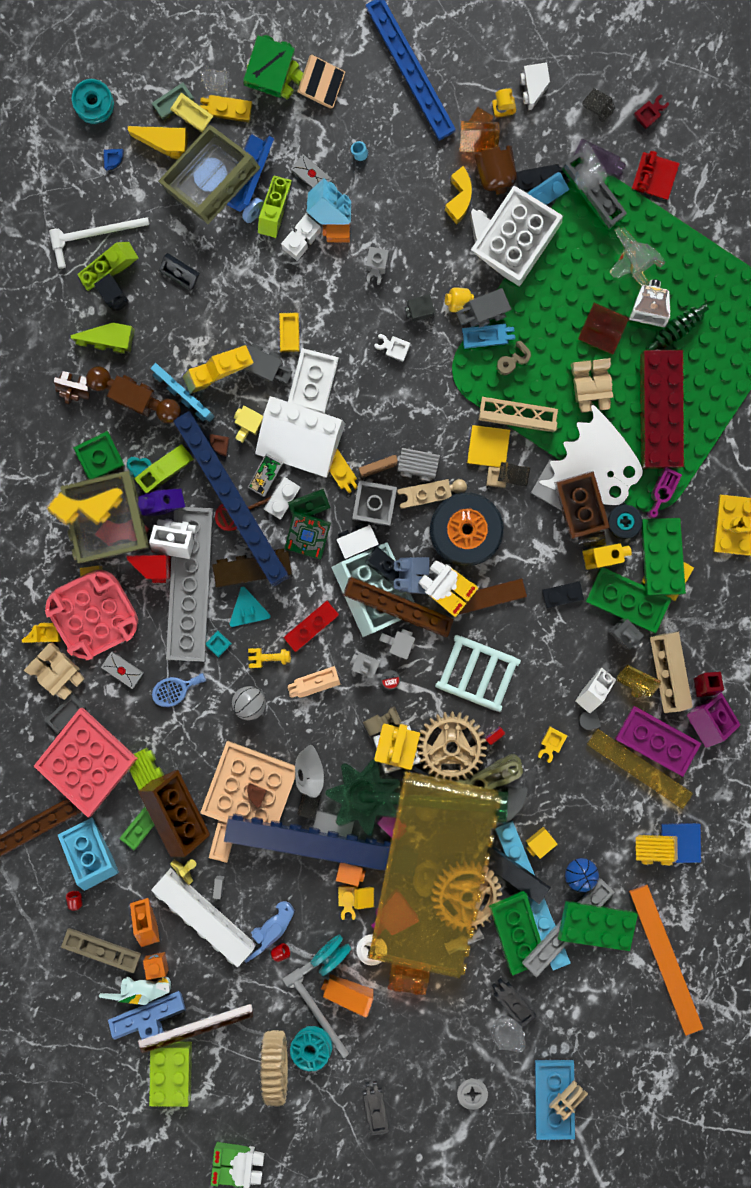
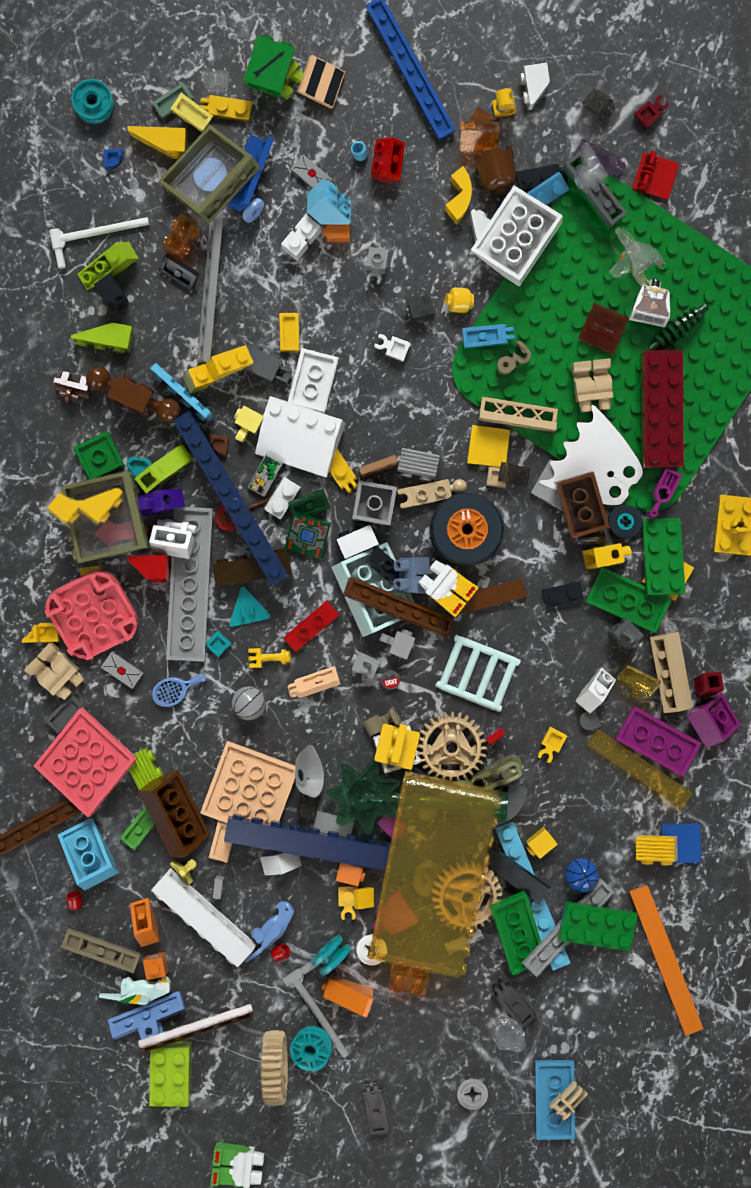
(181, 236): none -> clear orange brick
(210, 288): none -> light grey tile
(256, 794): copper tile -> none
(274, 206): lime slope -> none
(279, 863): none -> white slope
(387, 160): none -> red brick
(484, 308): dark grey brick -> none

